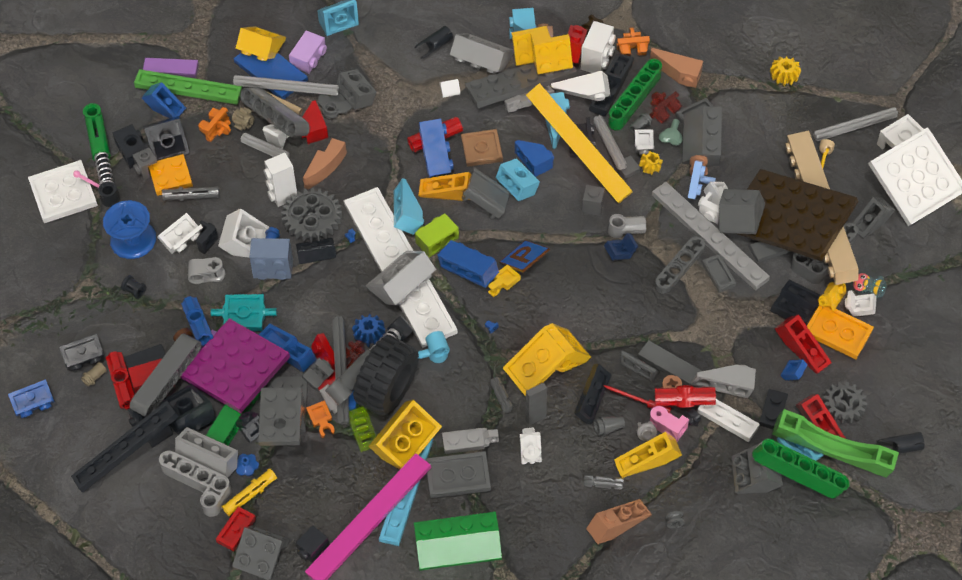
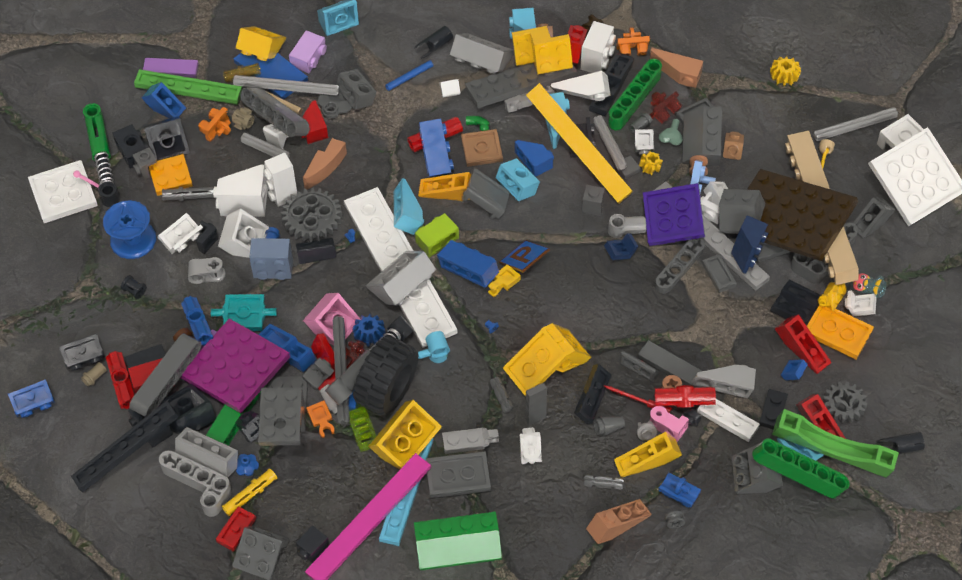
(242, 191): none -> white slope
(243, 71): none -> clear yellow pin
(321, 316): none -> bright pink slope
(409, 75): none -> blue piece
(478, 120): none -> green arm
(673, 214): none -> dark purple plate
(679, 490): none -> blue hips
(733, 145): none -> medium nougat bracket
(748, 243): none -> dark blue slope

